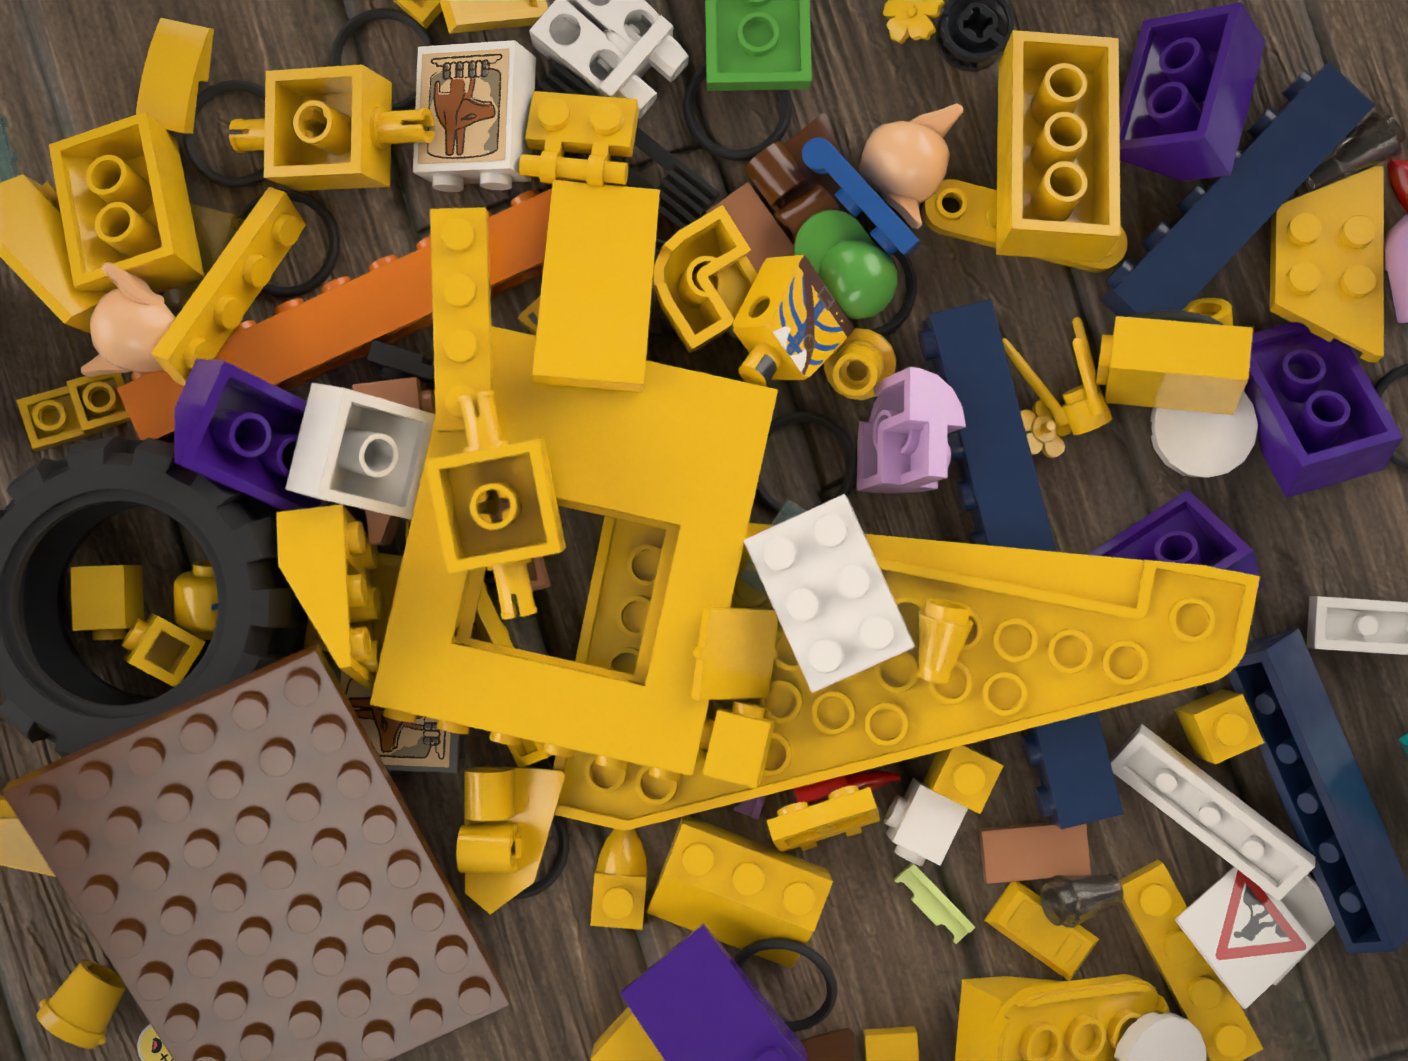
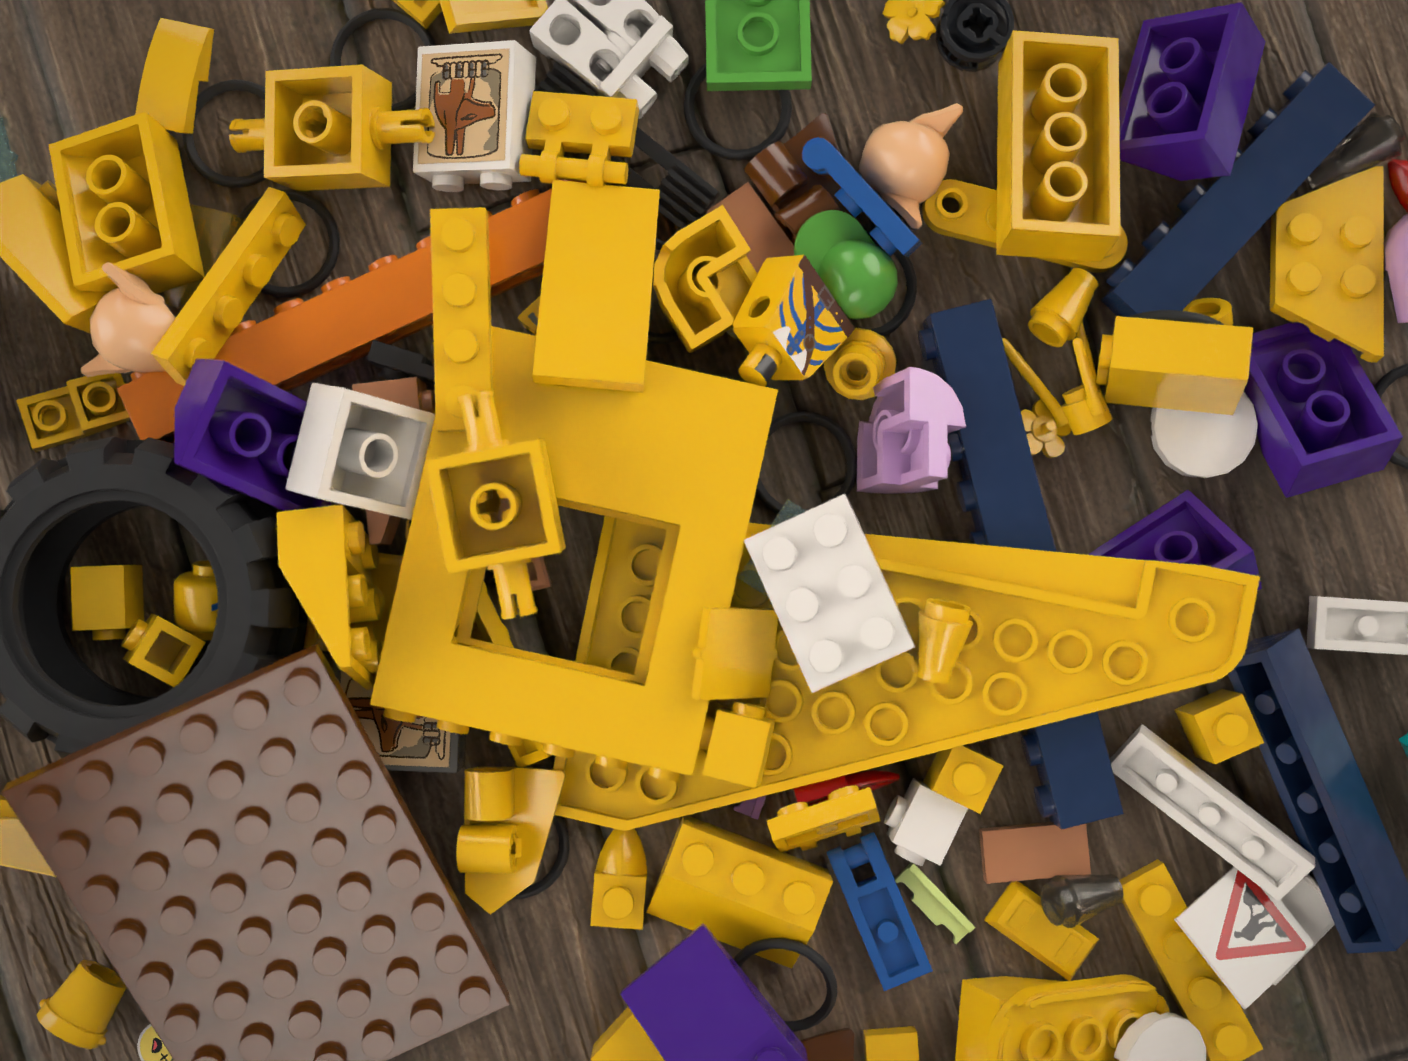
(880, 913): none -> blue plate
(1061, 311): none -> yellow cone

